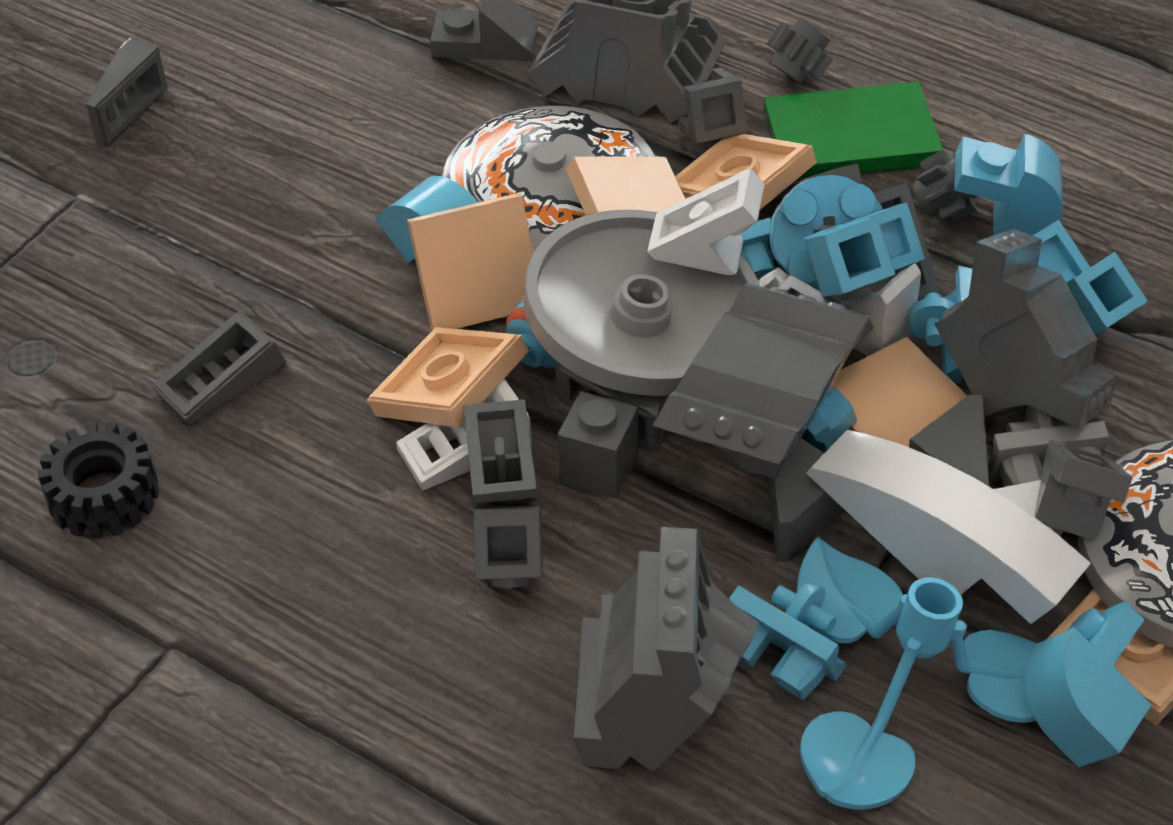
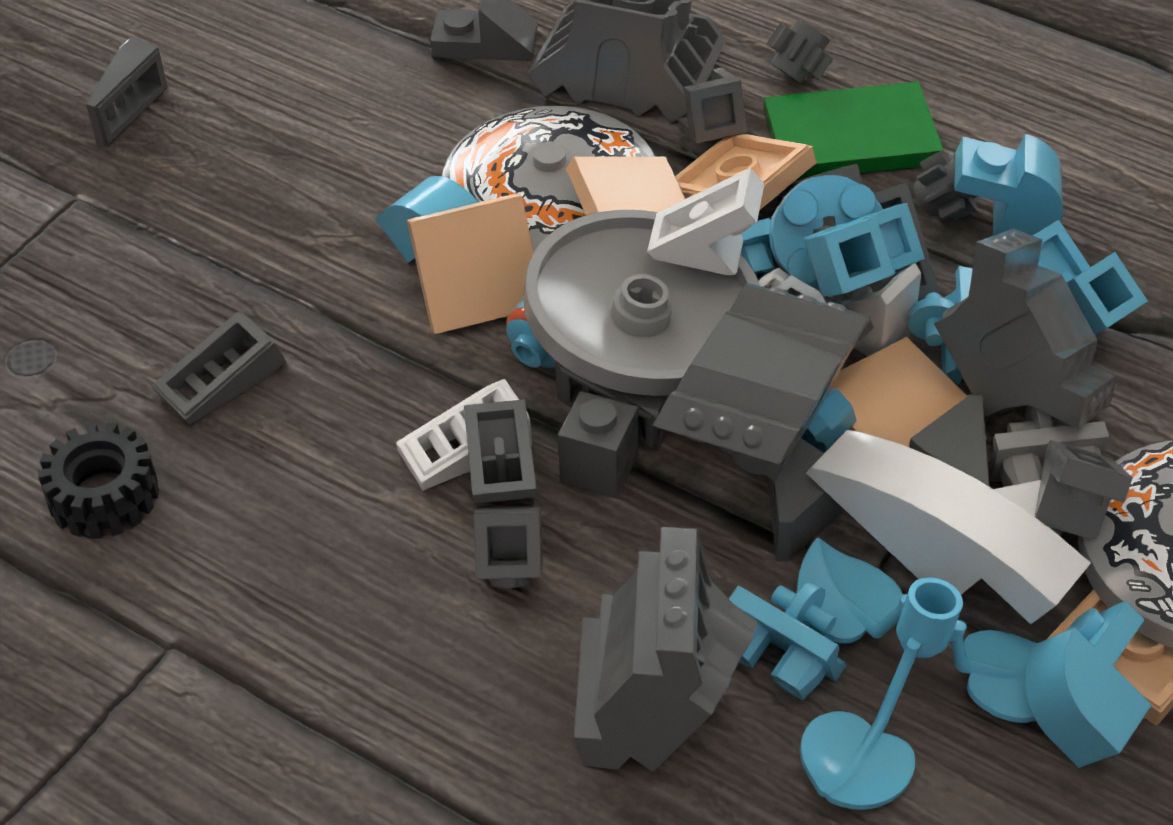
(447, 373): light nougat tile -> none

